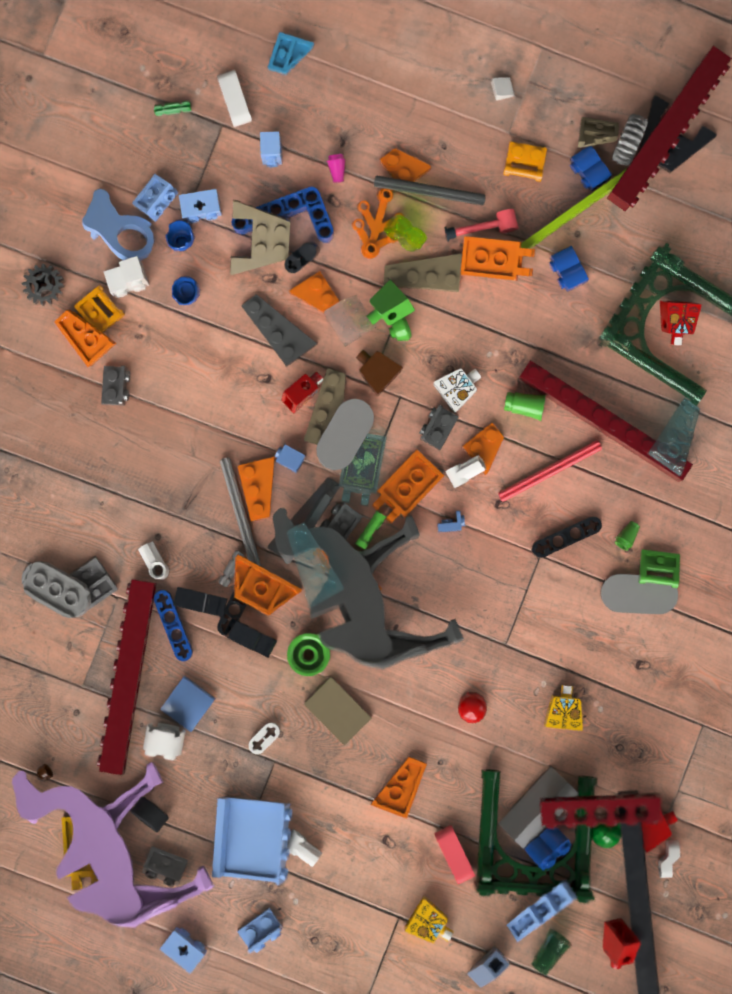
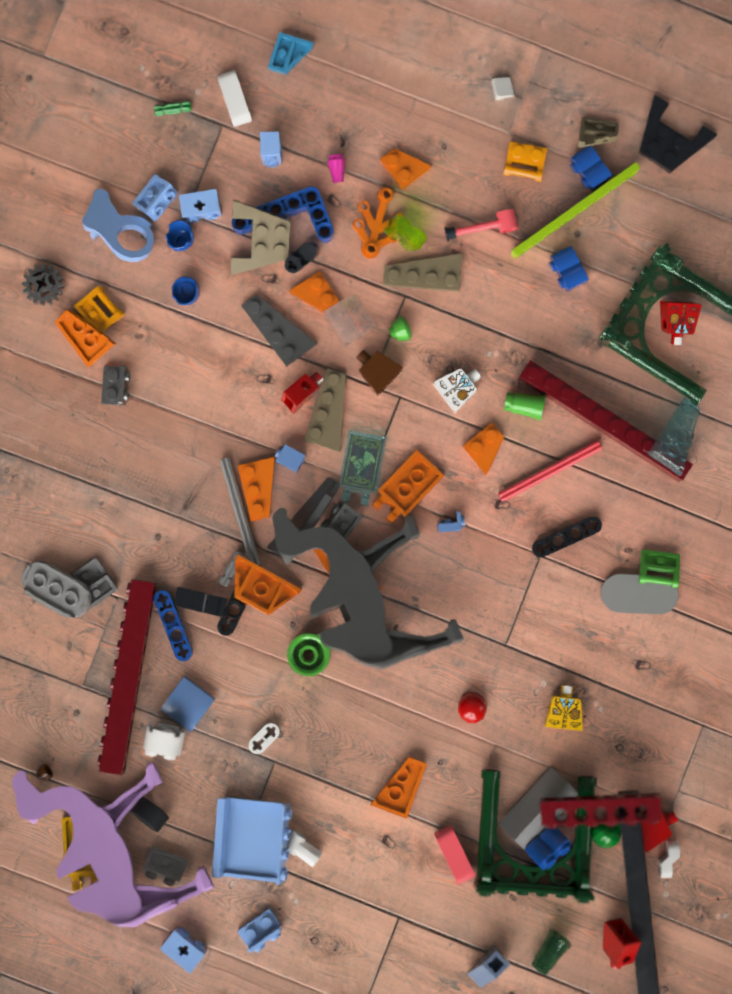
(126, 277): white brick -> none
(153, 559): white piece -> none
(249, 637): black piece -> none
(314, 570): clear light blue wing -> none
(337, 711): dark tan tile -> none
(345, 434): light grey tile -> none
(374, 524): bright green plate -> none
(389, 305): bright green torso -> none
(428, 922): yellow torso -> none
(429, 190): dark grey axle -> none
(439, 427): dark grey bracket -> none
(463, 472): white piece -> none
(494, 258): orange tile -> none
(541, 911): light blue slope -> none
(627, 536): bright green cone -> none
(629, 139): light grey gear -> none
(668, 129): dark red brick -> none

